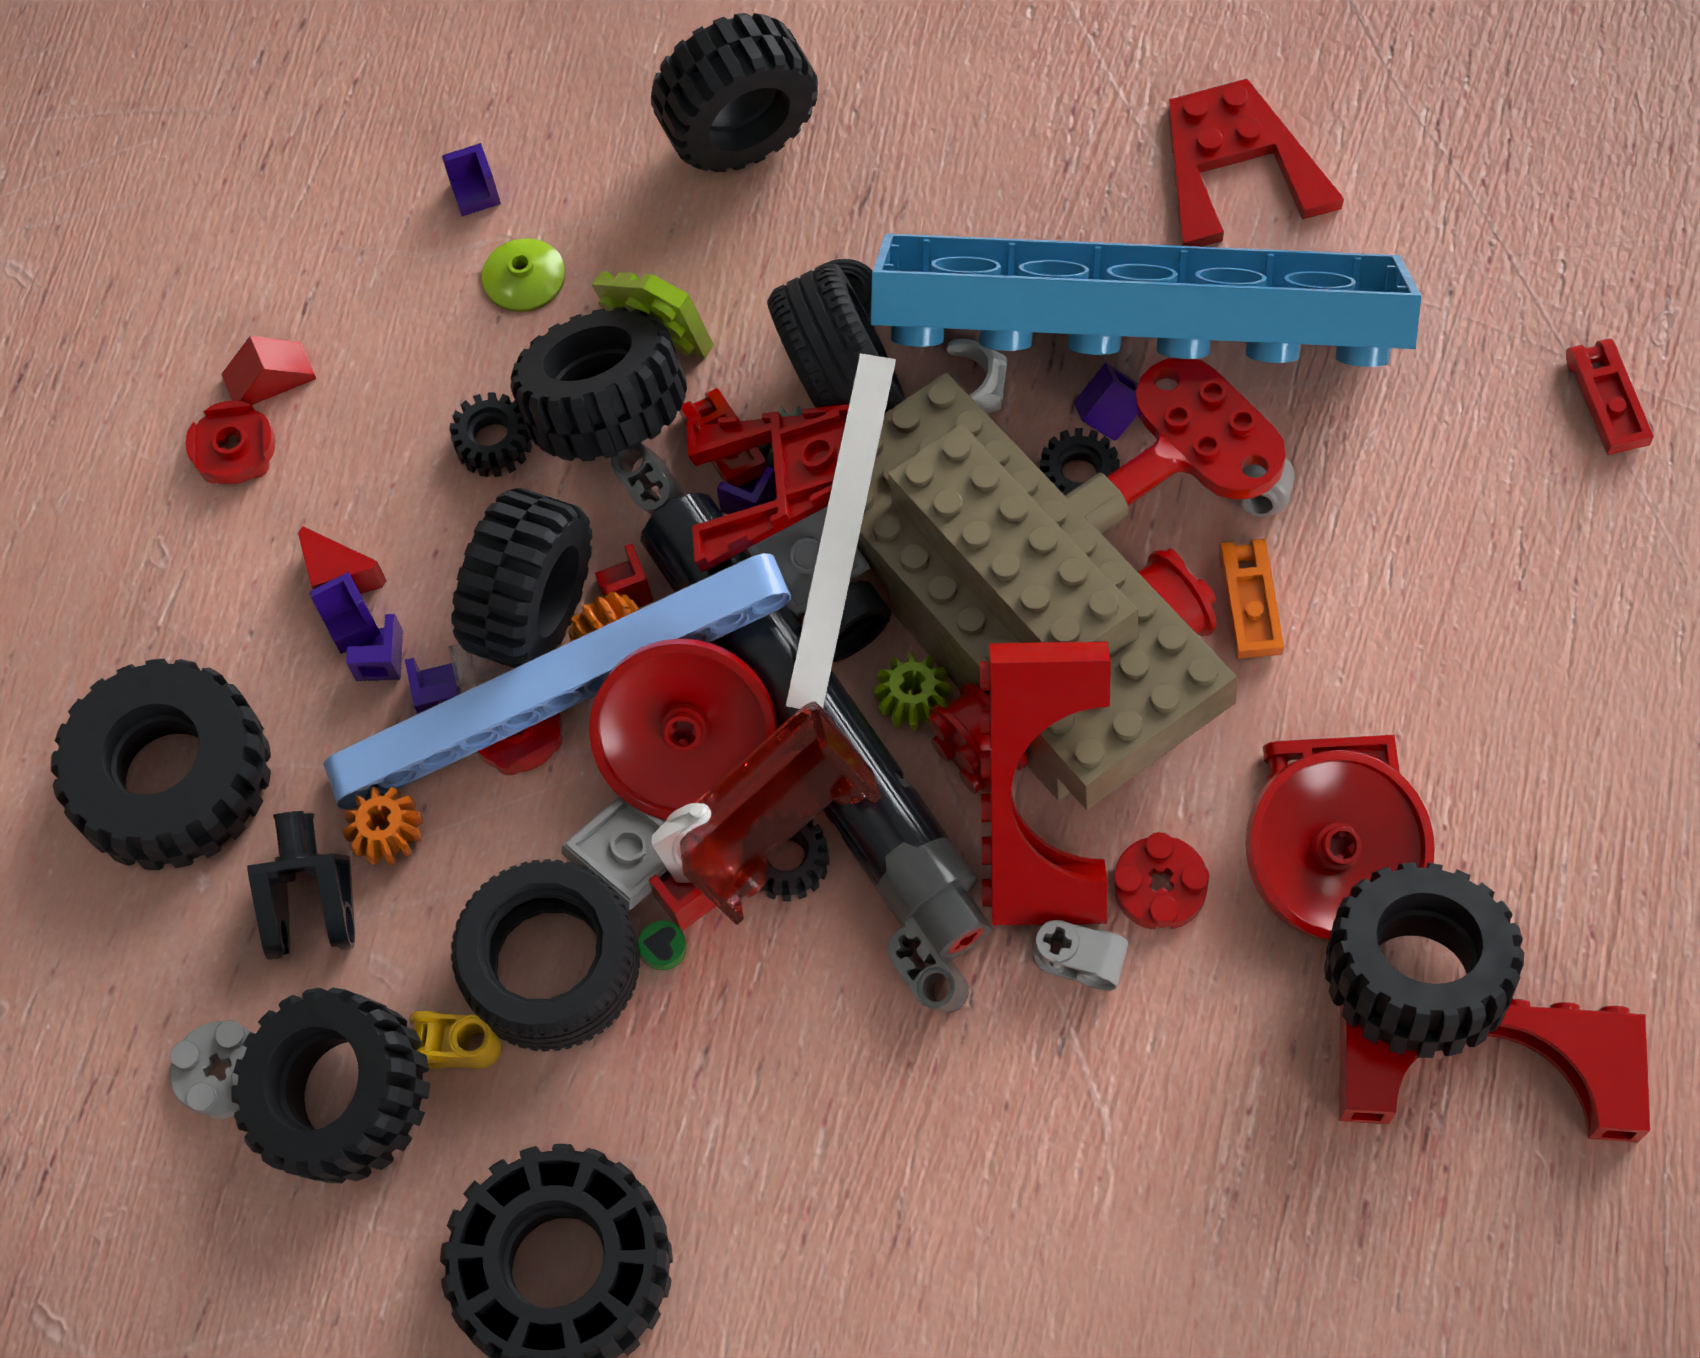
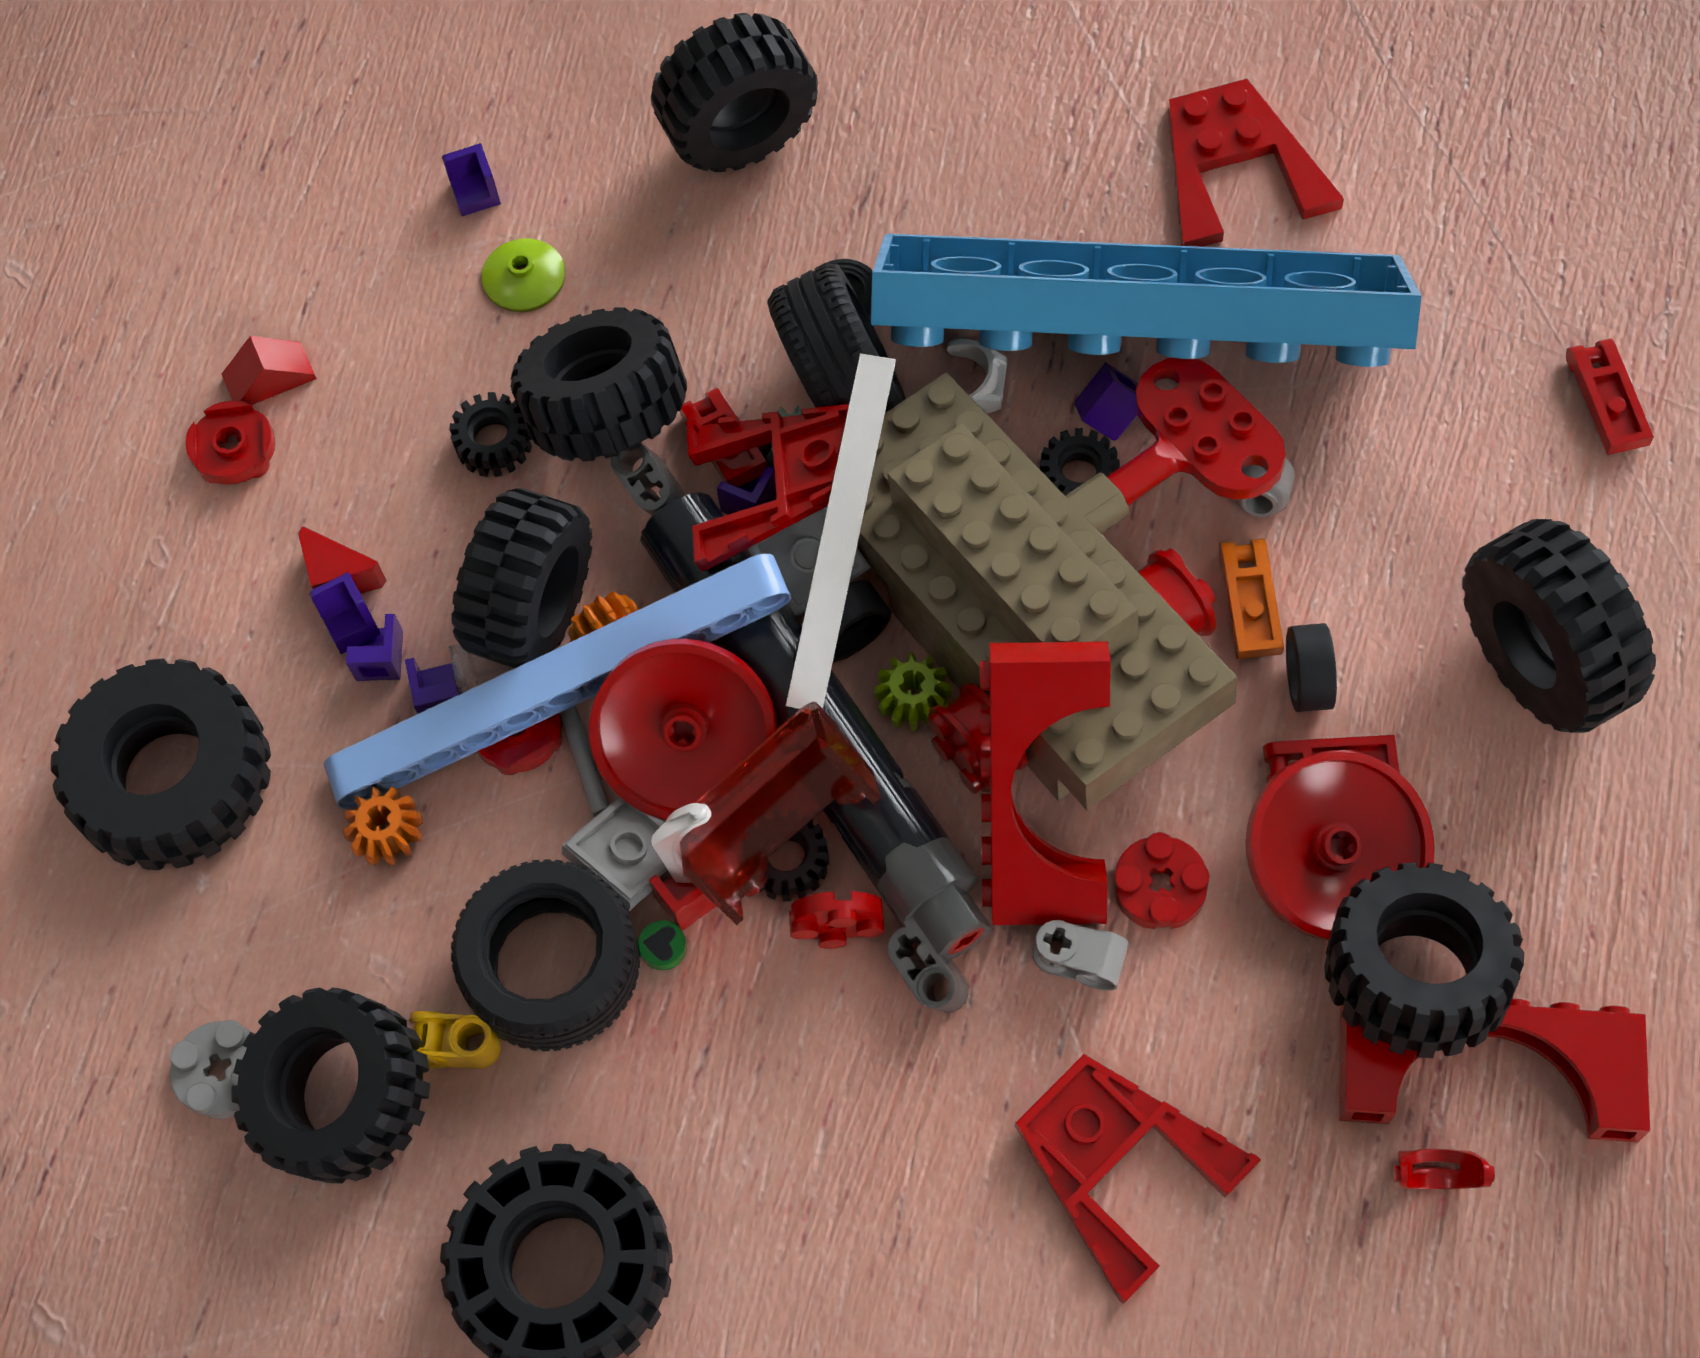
(297, 855): black piece -> none
(584, 760): none -> light grey bar
(626, 579): red panel -> none
(662, 301): lime plate -> none
(836, 920): none -> red plate
(1087, 1128): none -> red wing
(1311, 667): none -> black tyre
(1471, 1170): none -> red helmet
(1559, 625): none -> black tyre

